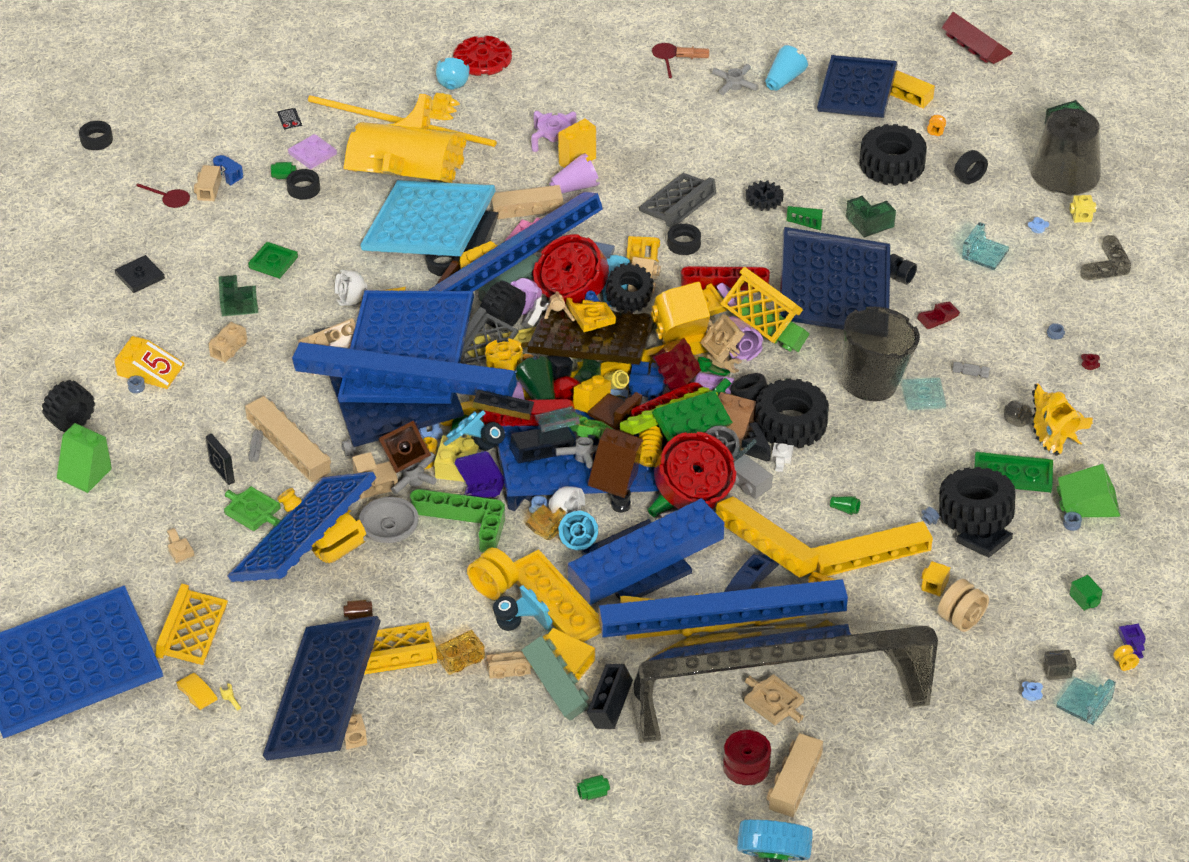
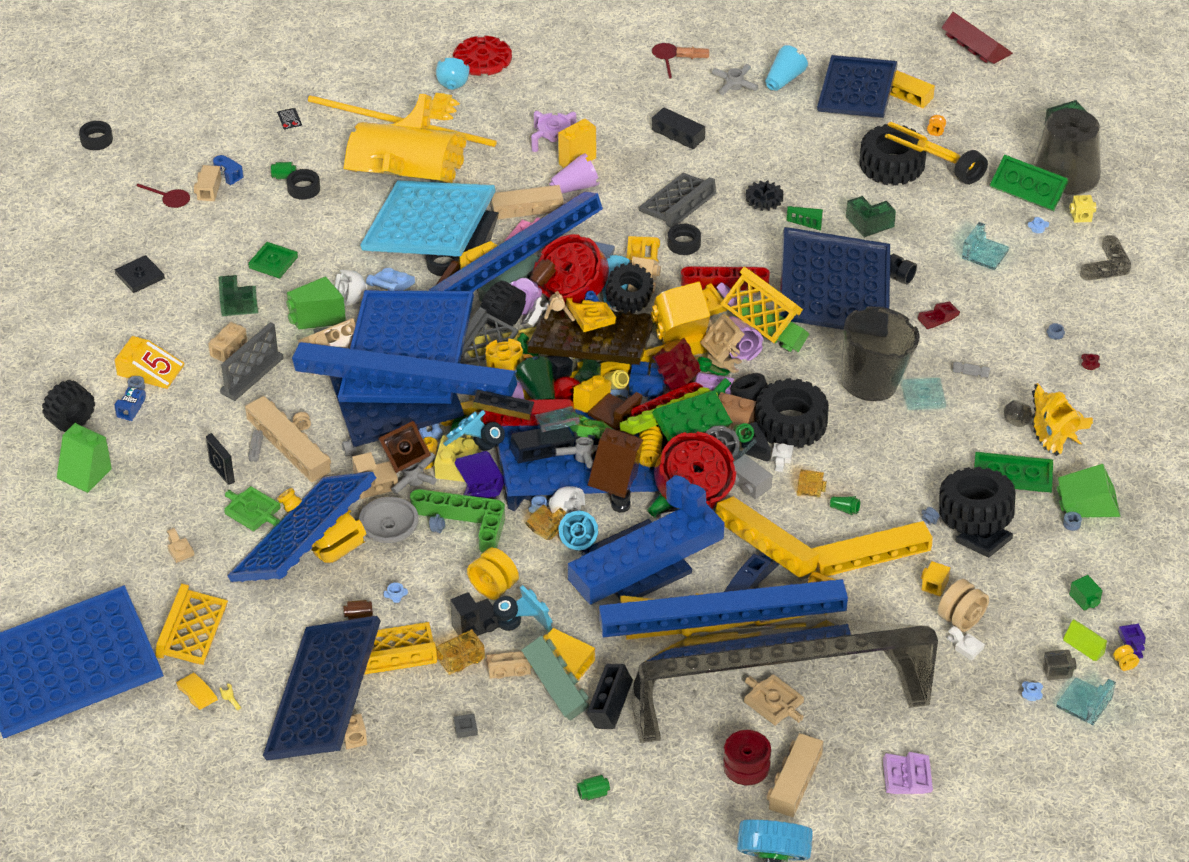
(131, 401): none -> blue leg
(257, 365): none -> dark grey fence
(300, 416): none -> tan bush
(312, 151): lavender plate -> none
(316, 305): none -> bright green slope
(391, 280): none -> light blue plate
(395, 592): none -> light blue plate
(437, 523): none -> sand blue plate
(465, 725): none -> dark grey plate
(474, 616): none -> black brick
(523, 338): none -> green arm
(543, 272): none -> reddish brown brick
(566, 606): yellow plate -> none
(678, 128): none -> black brick
(686, 496): none -> blue brick
(746, 434): none -> green cone
(811, 483): none -> clear yellow brick
(907, 774): none -> lavender slope
(924, 145): none -> yellow piece
(967, 645): none -> white plate
(1029, 183): none -> green plate
(1085, 640): none -> lime slope

